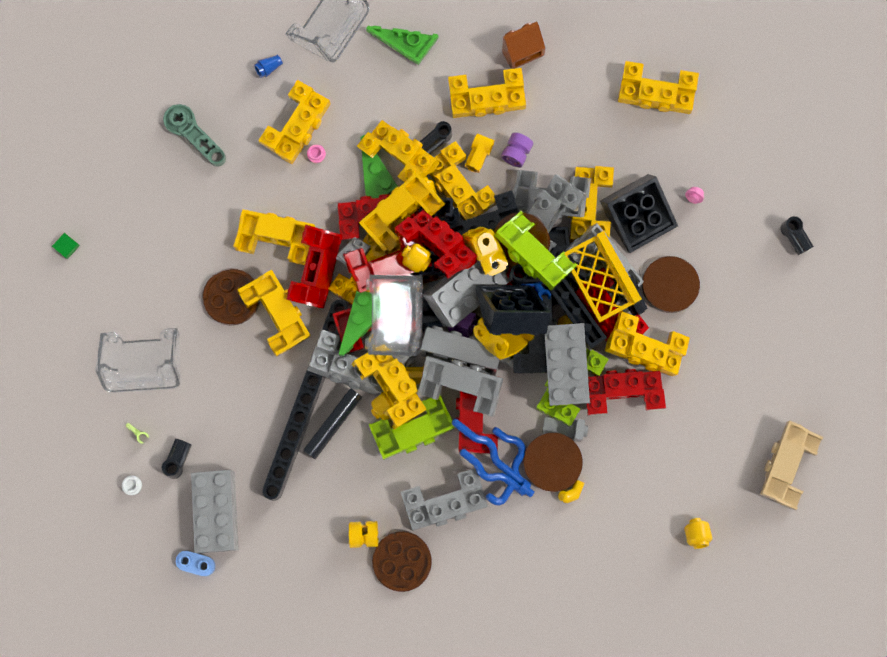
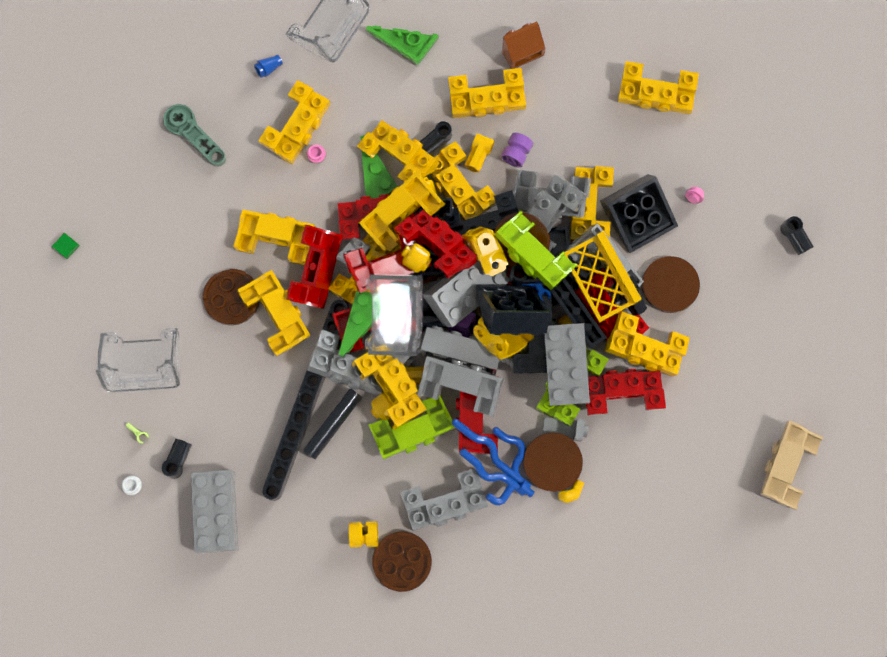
(195, 562): light blue plate -> none
(698, 533): yellow head -> none

